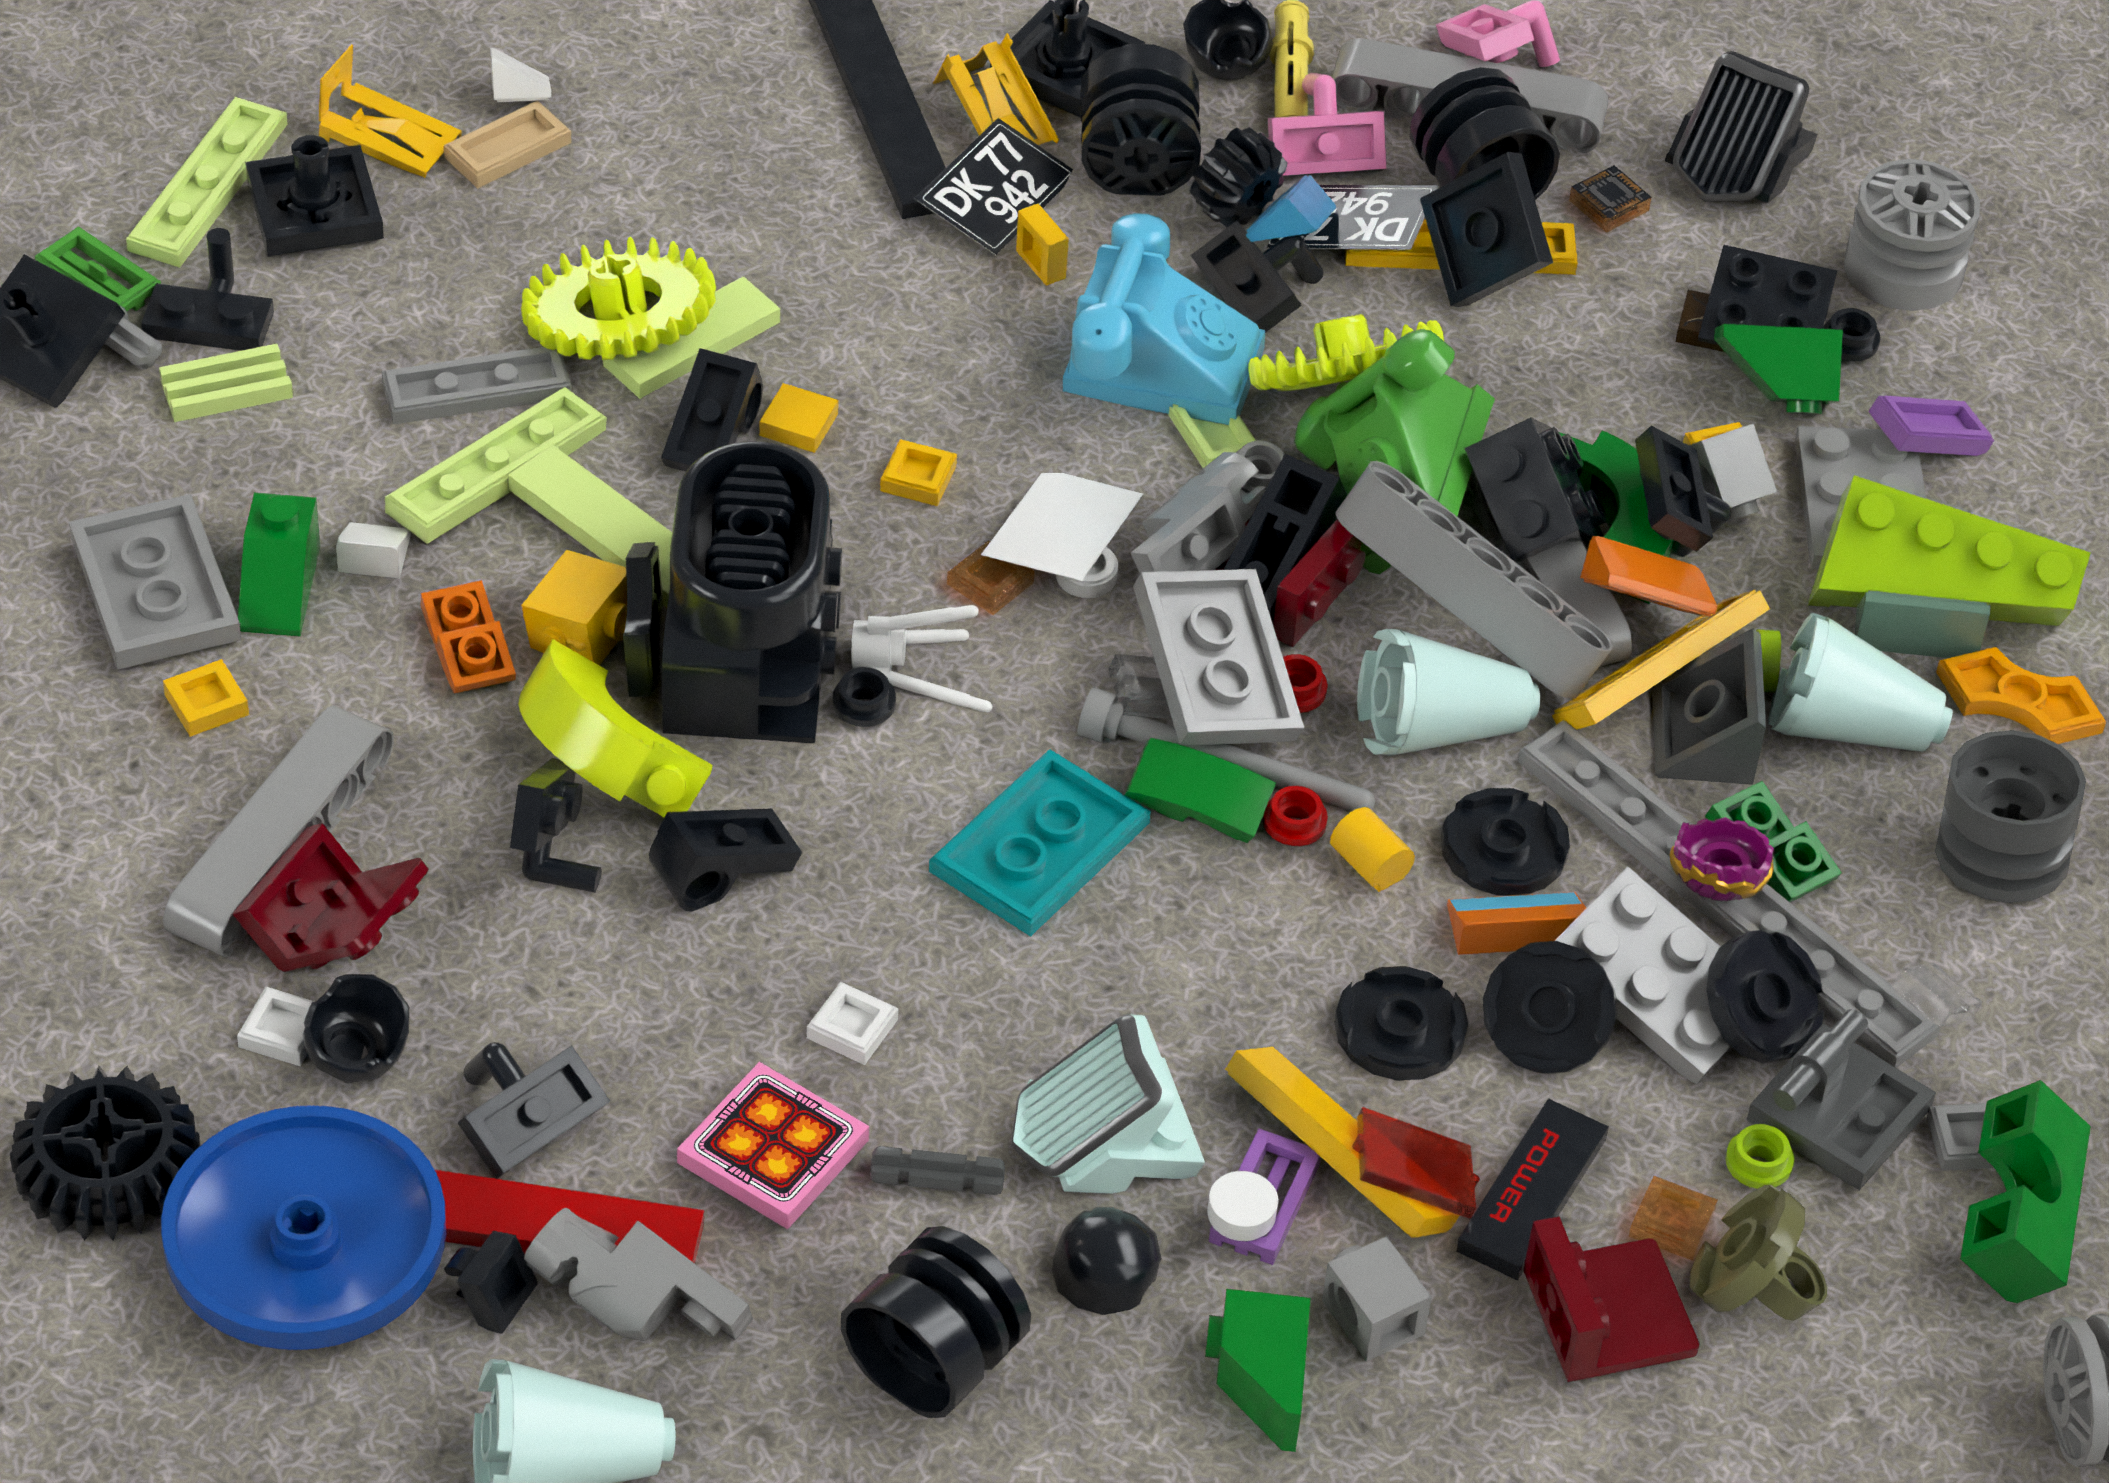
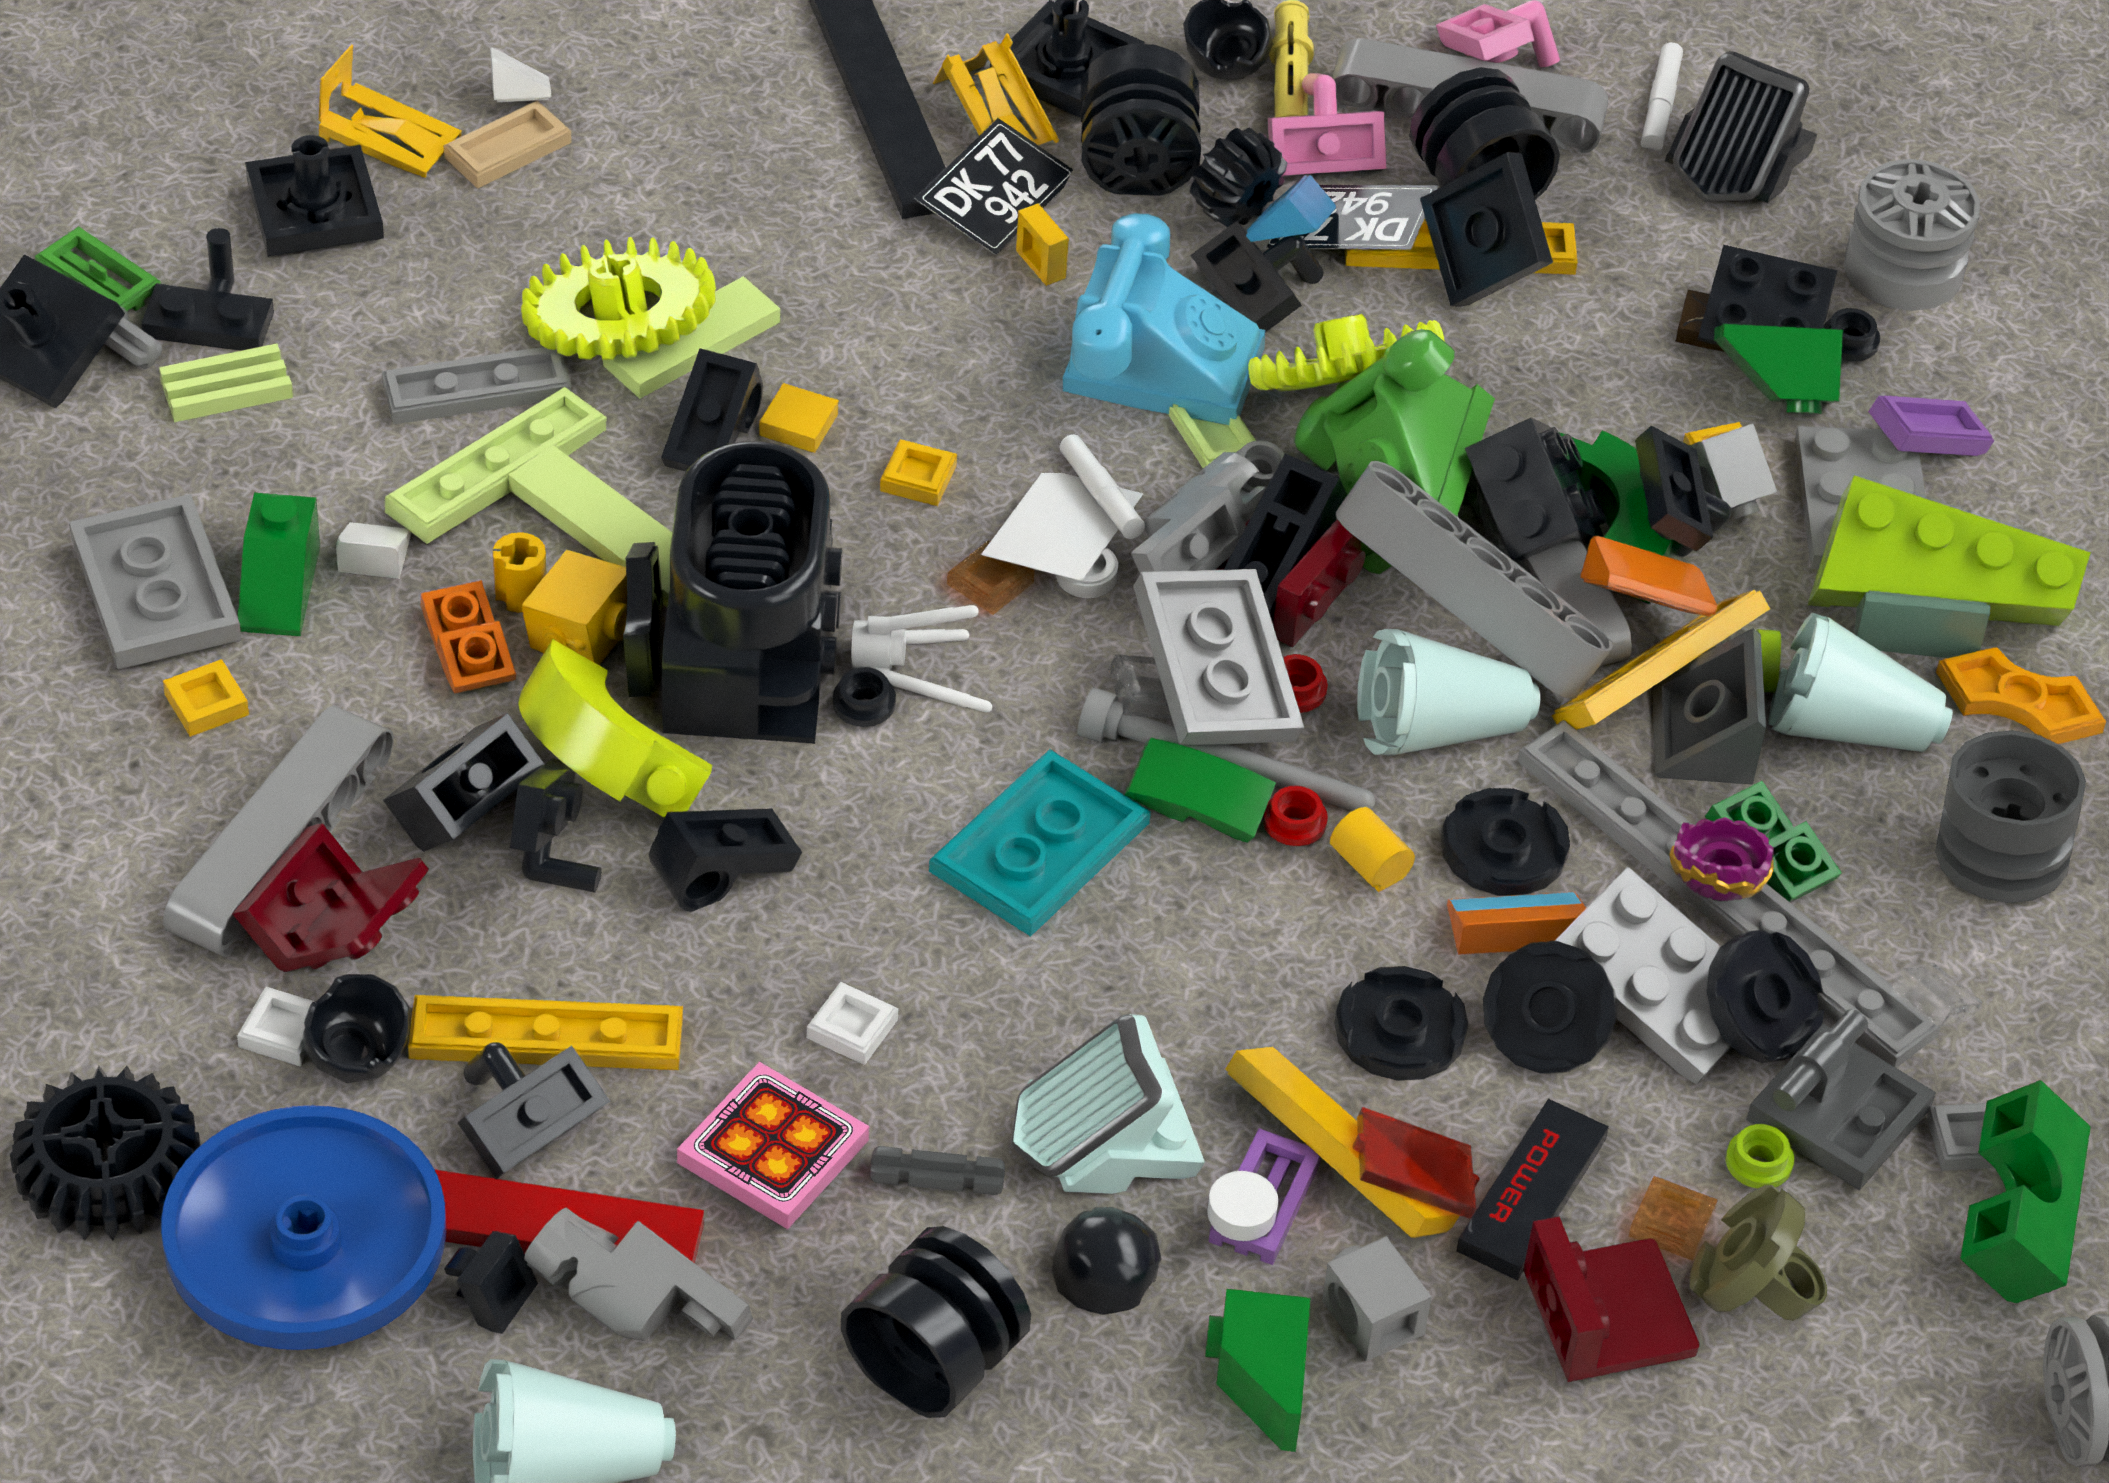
(206, 182): yellowish green tile -> none
(463, 783): none -> black brick
(517, 568): none -> yellow piece
(541, 1029): none -> yellow tile
(1102, 486): none -> white piece
(1610, 198): tile -> none
(1662, 96): none -> white piece

